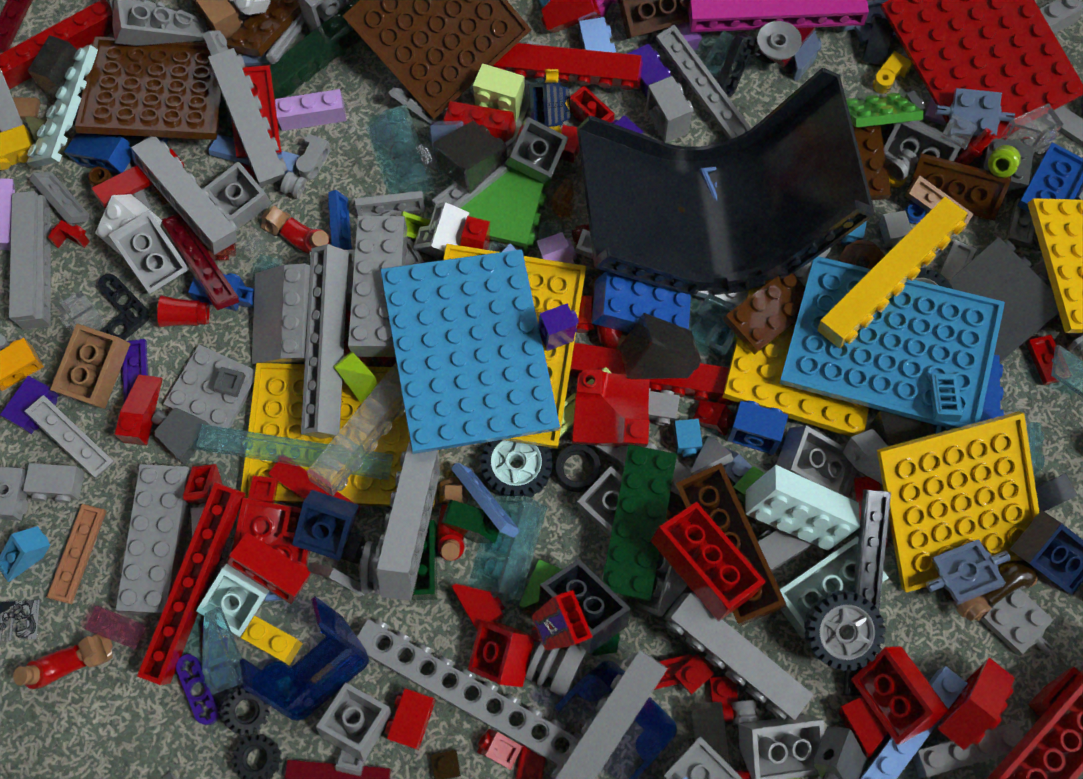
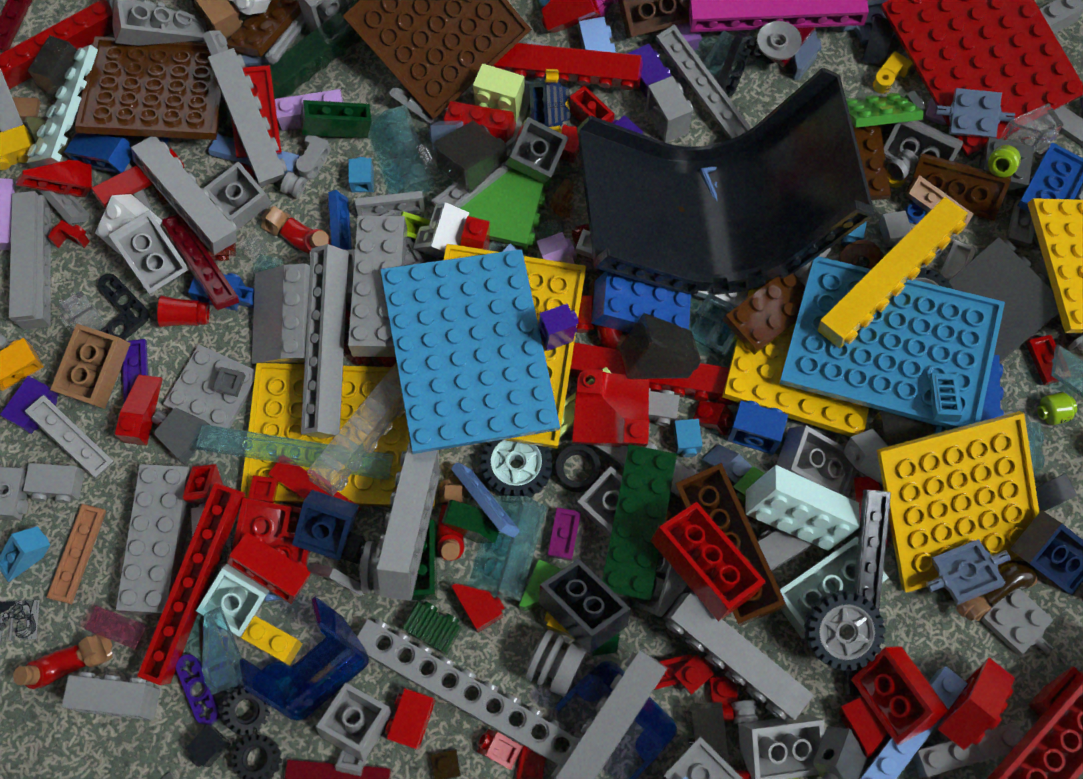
(62, 177): none -> red slope
(98, 175): reddish brown cone -> none
(111, 696): none -> light grey brick
(207, 747): none -> black brick
(335, 119): none -> dark green brick
(356, 376): lime slope -> none
(361, 175): none -> dark azure brick
(432, 627): none -> dark green brick
(501, 653): red brick -> none
(560, 622): red torso -> none
(564, 534): none -> magenta plate
(711, 455): light grey tile -> none
(959, 131): clear panel -> none
(976, 148): red pin -> none
(1057, 408): none -> lime head

